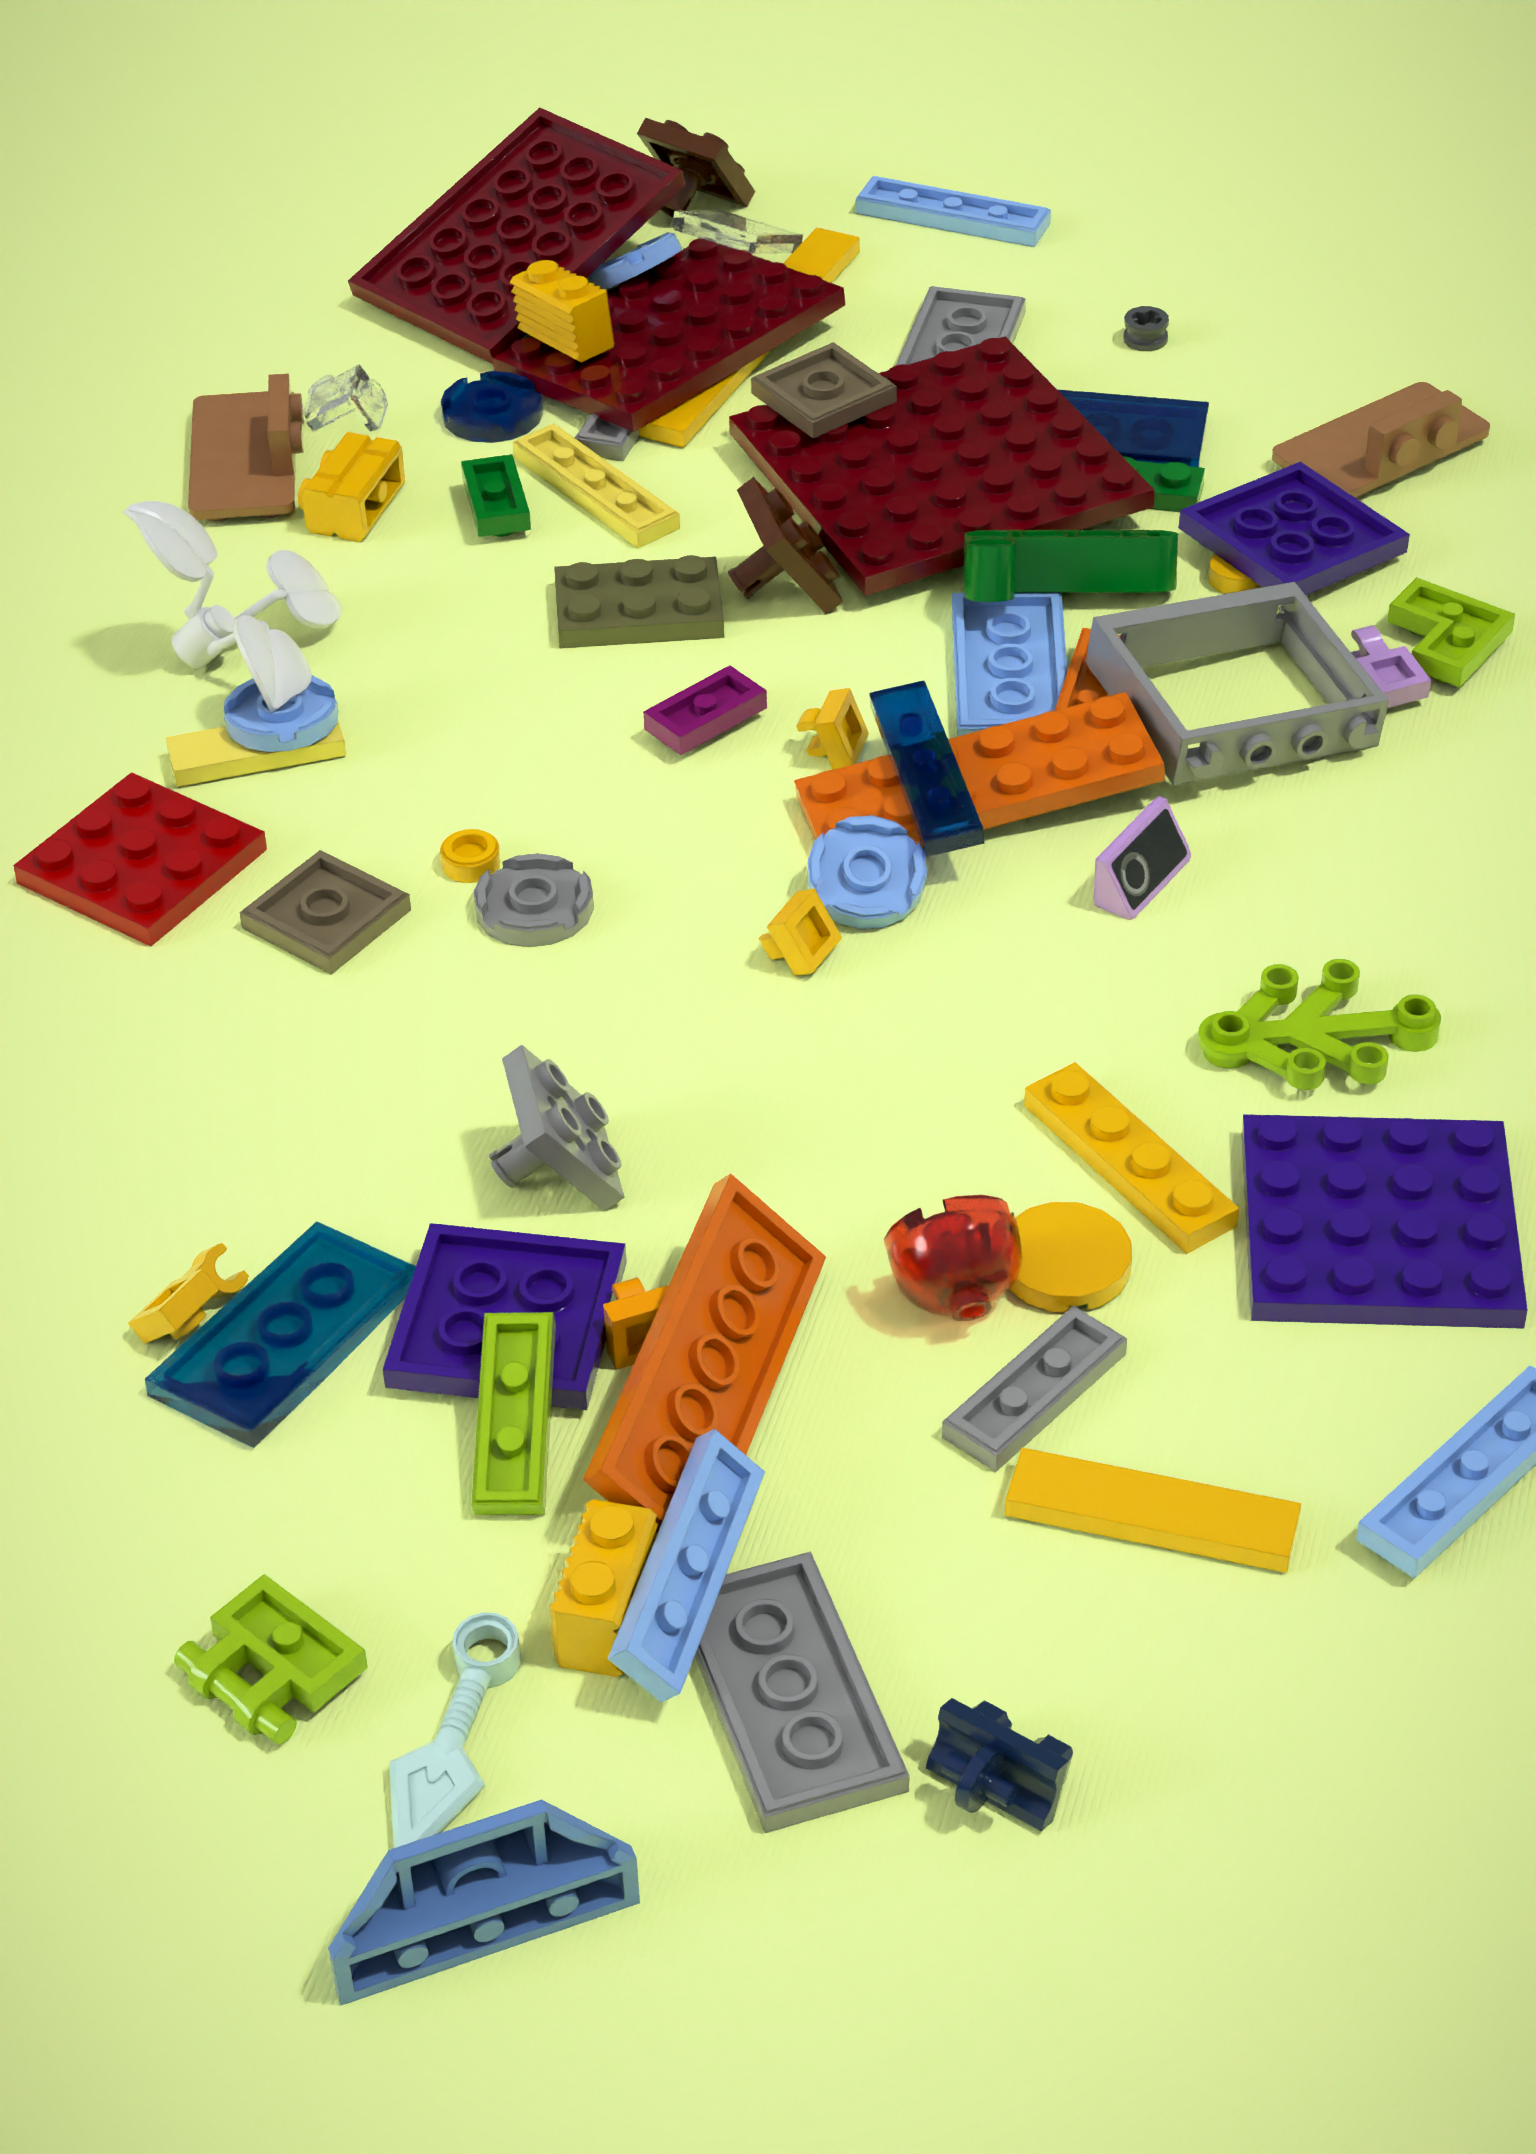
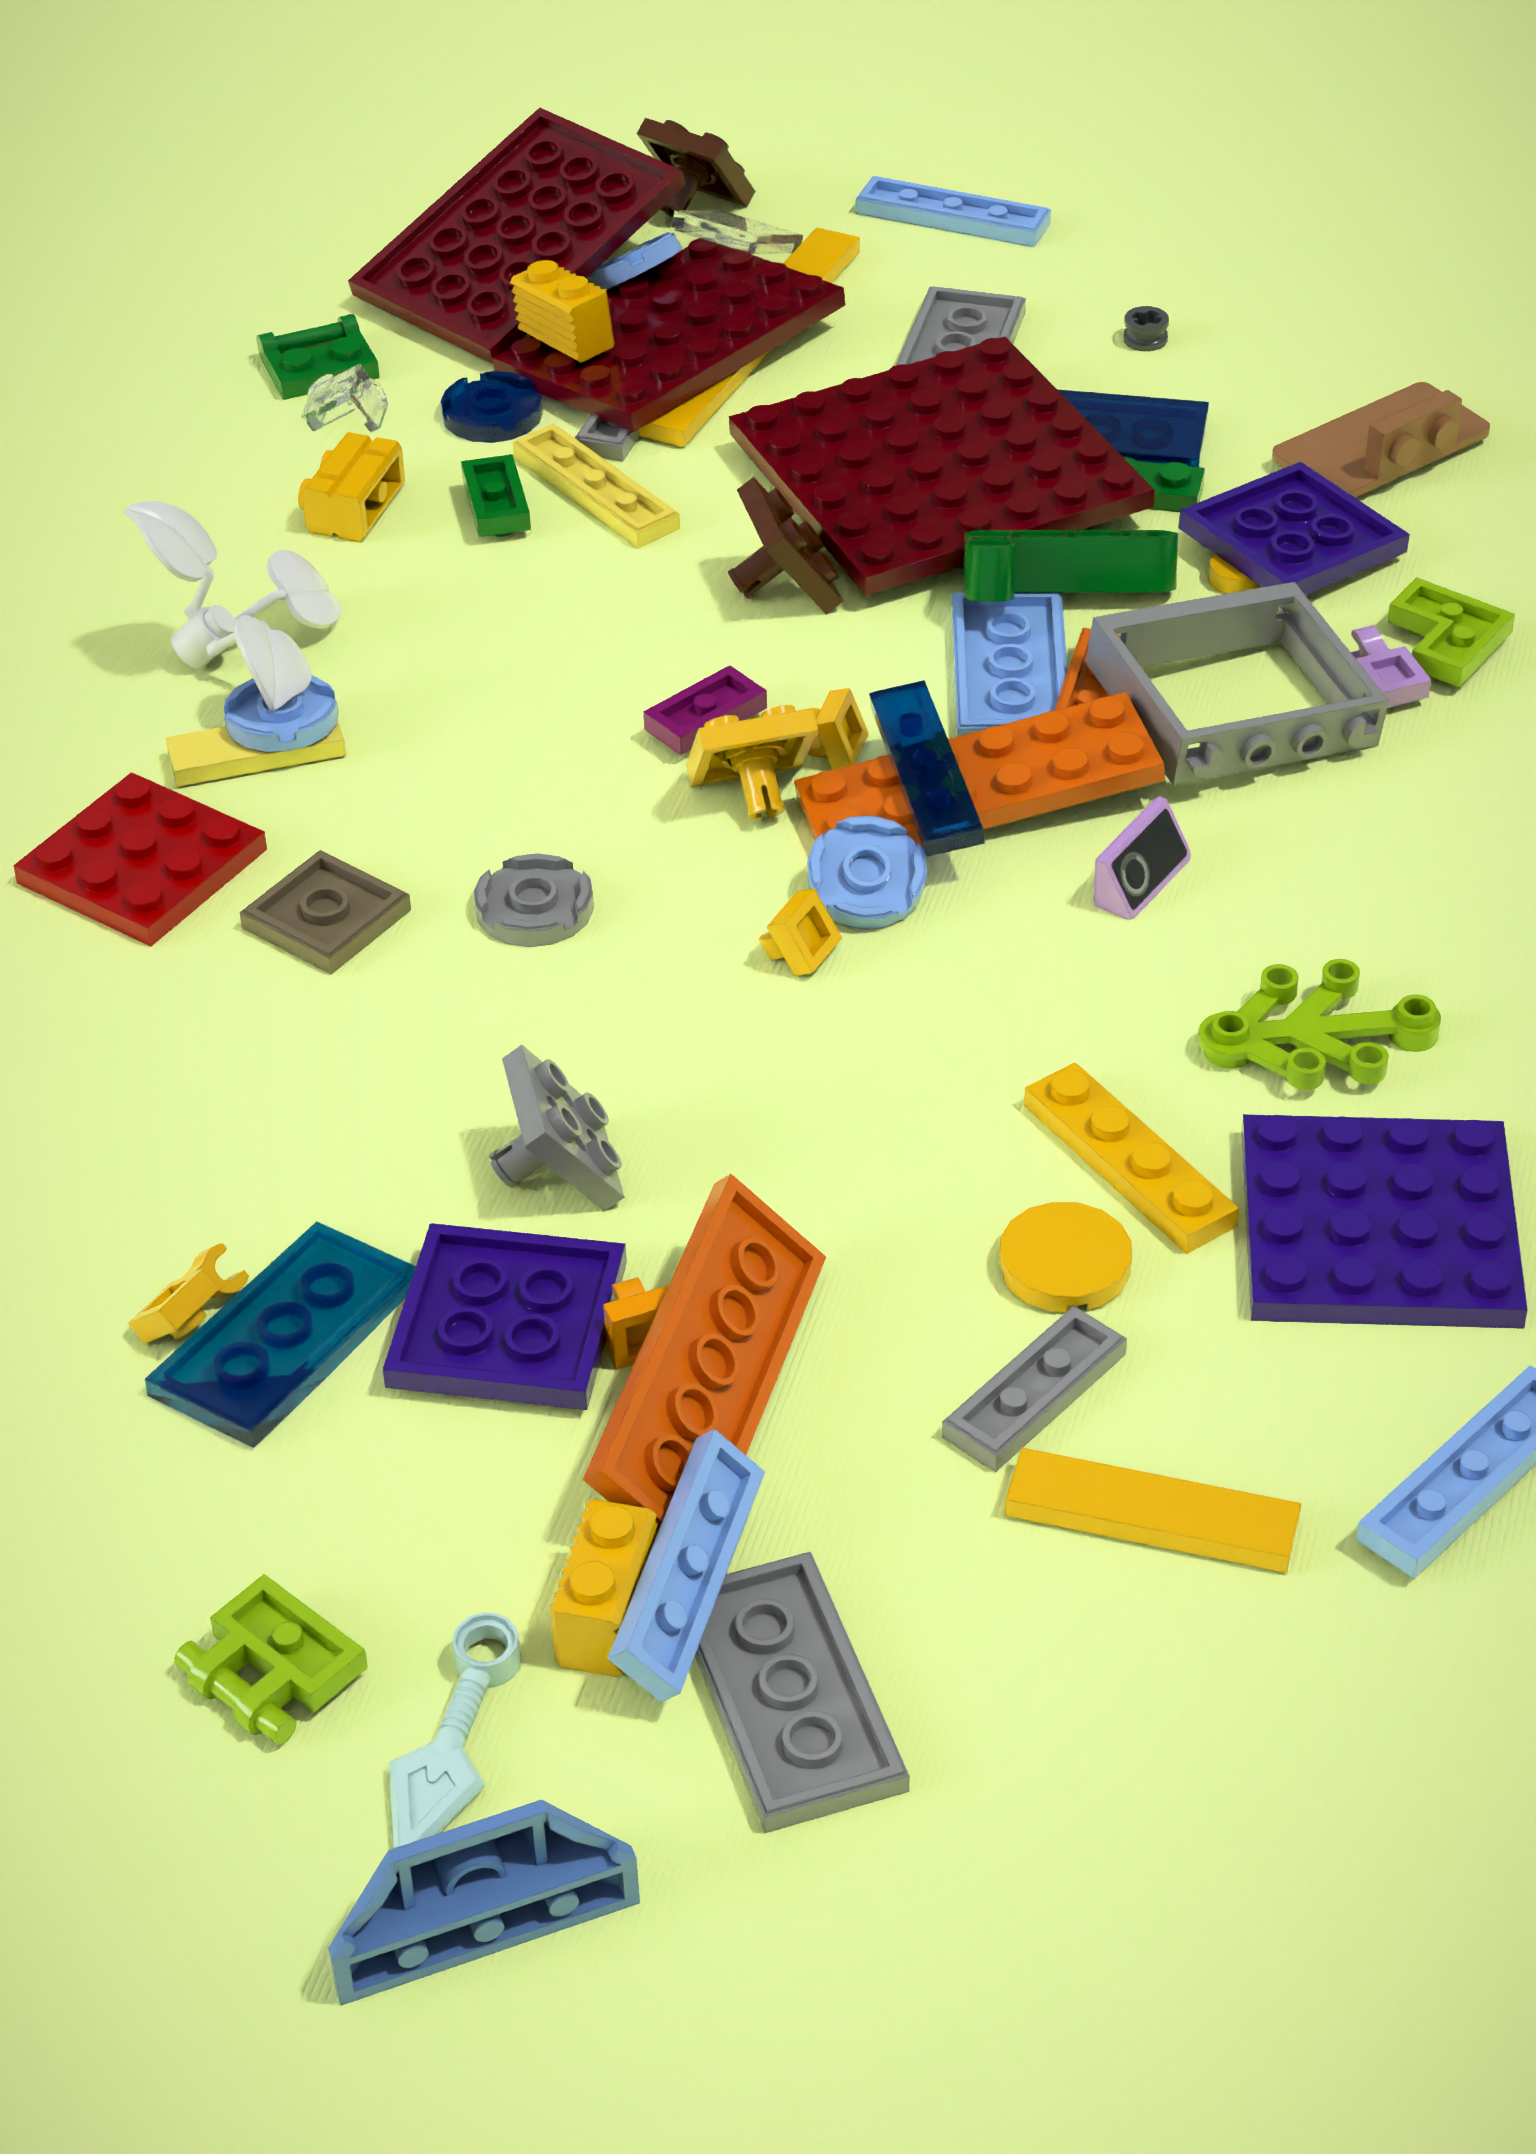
(245, 452): medium nougat bracket -> none
(306, 355): none -> green plate
(469, 855): yellow tile -> none
(514, 1414): lime tile -> none
(638, 602): olive plate -> none
(753, 752): none -> yellow plate
(823, 390): dark tan tile -> none
(956, 1258): clear red cylinder -> none
(997, 1764): dark blue hips -> none

